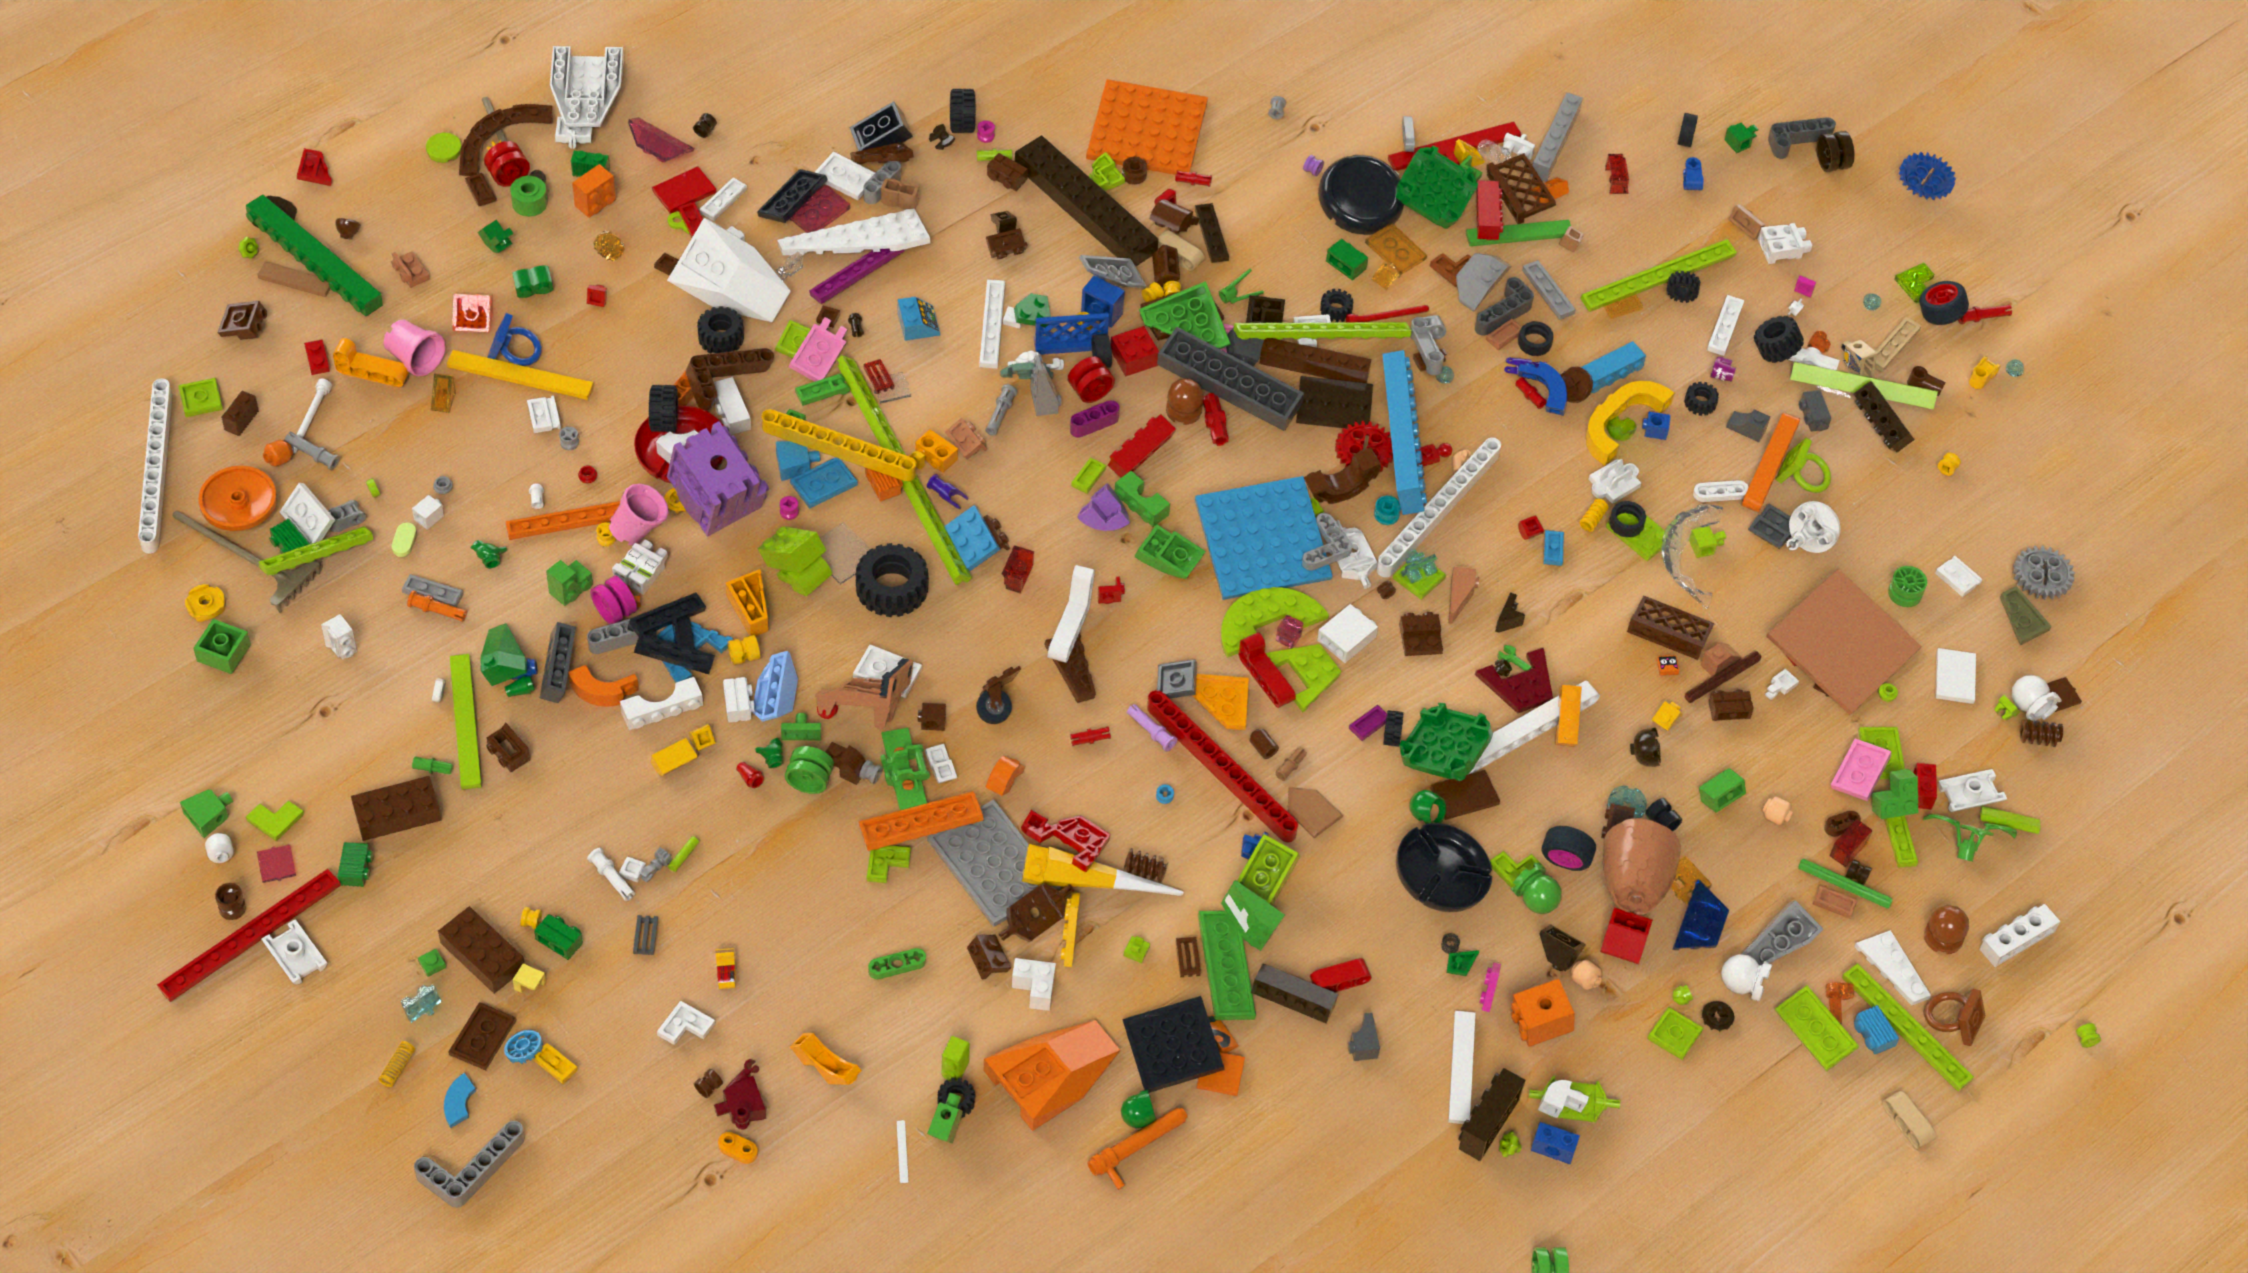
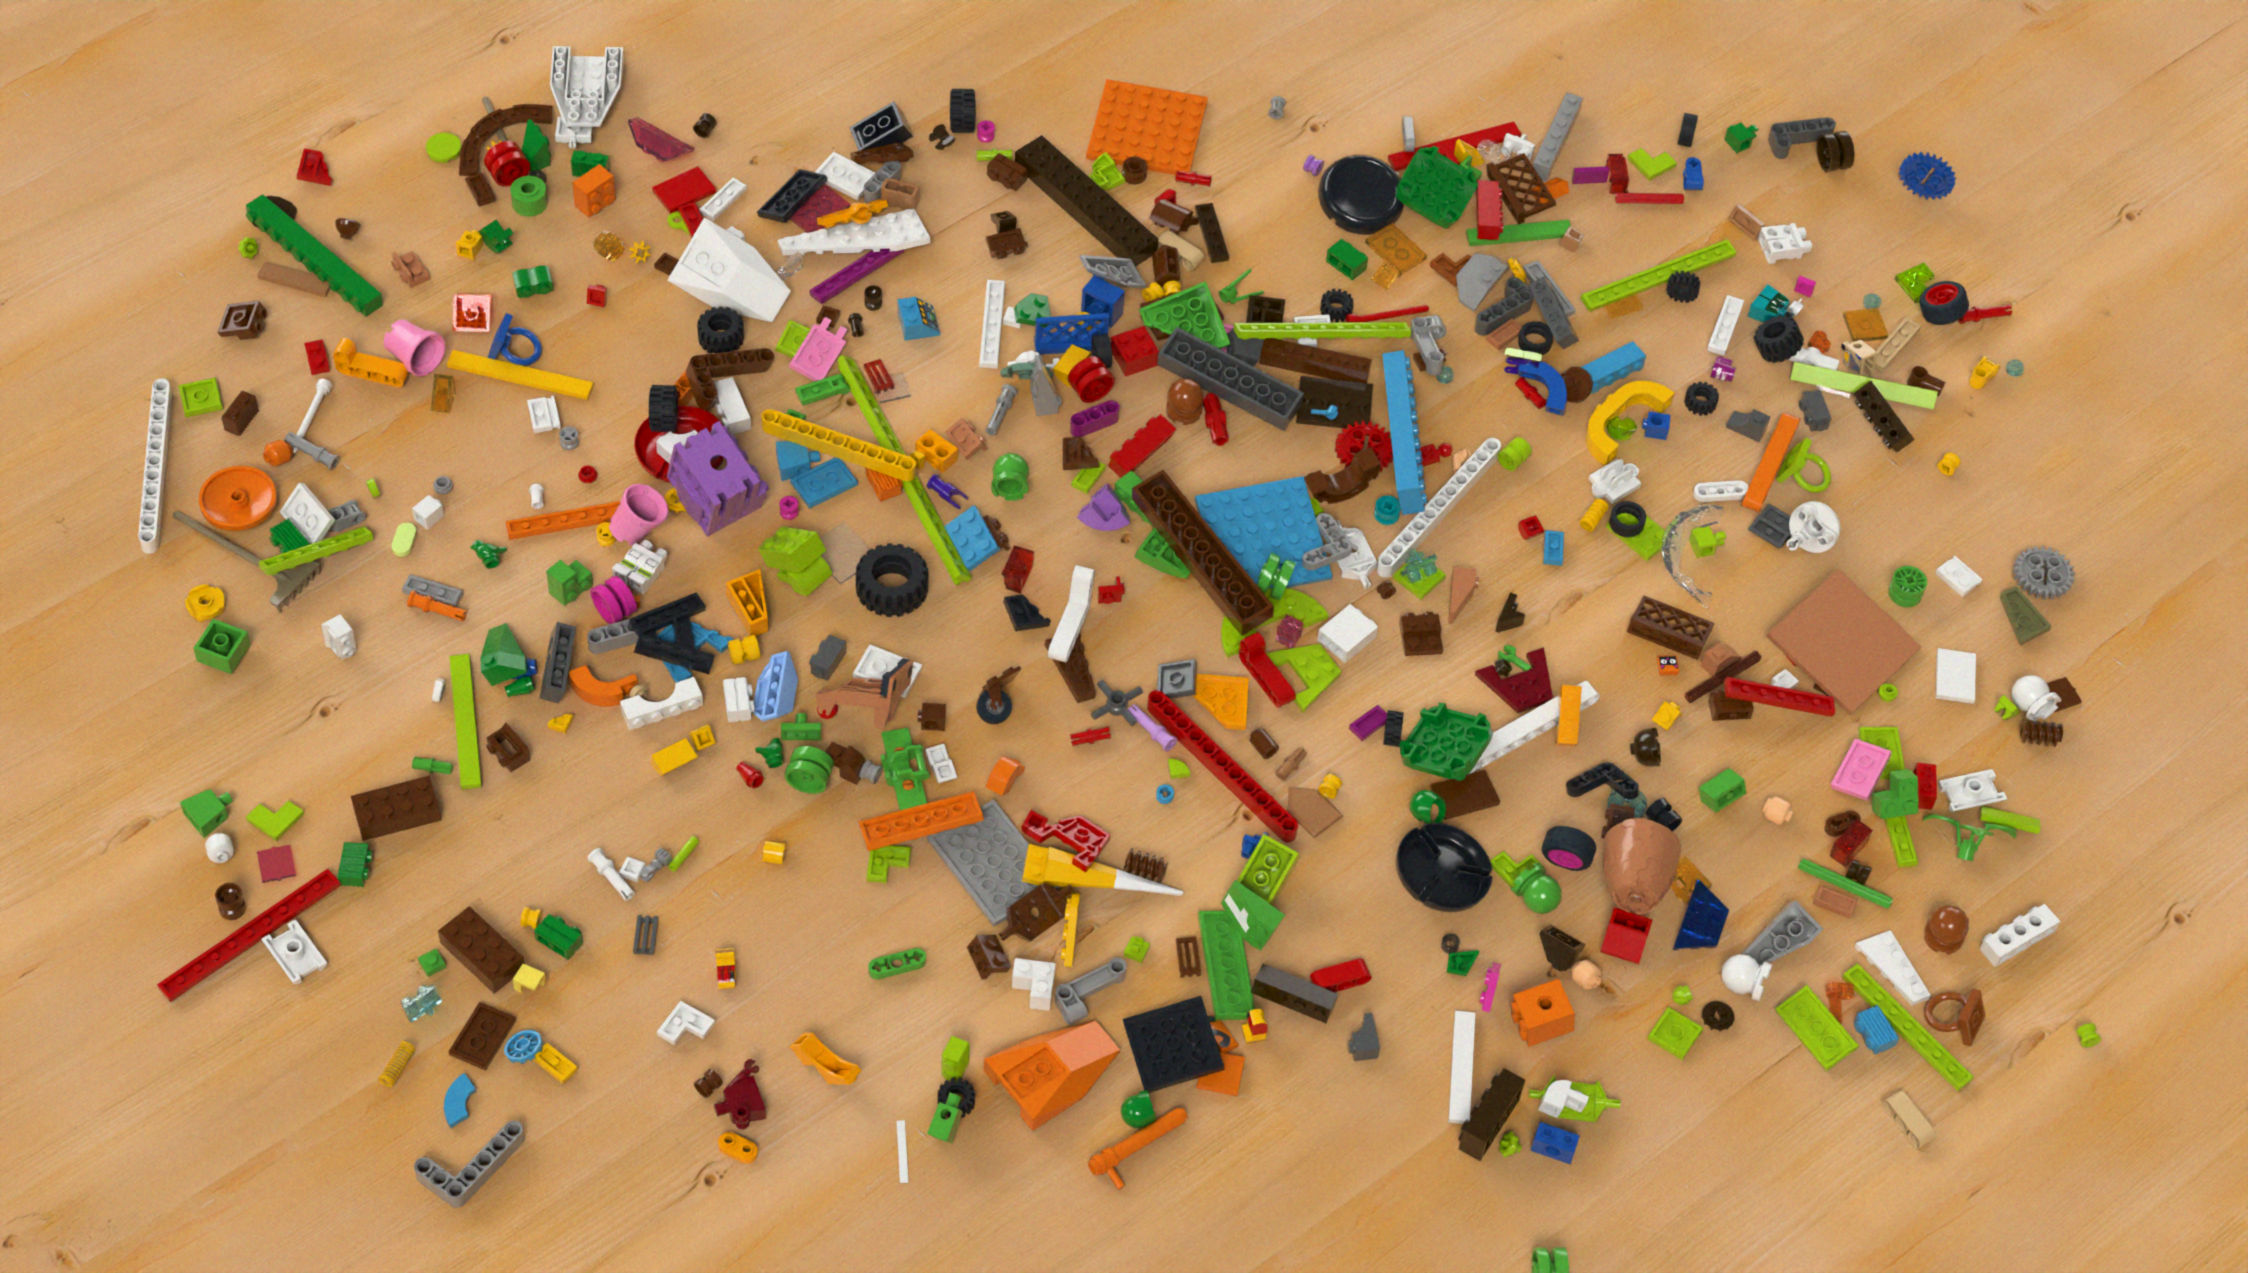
(470, 241): none -> yellow brick
(536, 147): none -> green slope
(561, 723): none -> yellow tile
(640, 690): none -> tan plate
(644, 251): none -> yellow gear
(774, 852): none -> yellow brick
(828, 657): none -> dark grey brick
(857, 213): none -> light orange plate
(873, 298): none -> dark brown wheel
(1010, 477): none -> bright green tile
(1024, 614): none -> black wing
(1068, 361): none -> yellow brick
(1072, 1007): none -> light grey piece
(1077, 454): none -> reddish brown wing
(1117, 697): none -> dark grey bar
(1177, 769): none -> lime tile
(1202, 552): none -> reddish brown brick
(1256, 1028): none -> yellow leg
(1273, 575): none -> bright green wheel
(1330, 786): none -> yellow wheel
(1331, 413): none -> dark azure hand
(1514, 454): none -> lime wheel
(1517, 269): none -> yellow gear
(1523, 354): none -> tile
(1553, 312): none -> dark grey brick
(1590, 175): none -> magenta tile
(1603, 773): none -> black beam
(1650, 198): none -> red axle
(1651, 167): none -> lime tile
(1769, 304): none -> teal torso
(1779, 696): none -> red plate
(1865, 325): none -> clear yellow tile

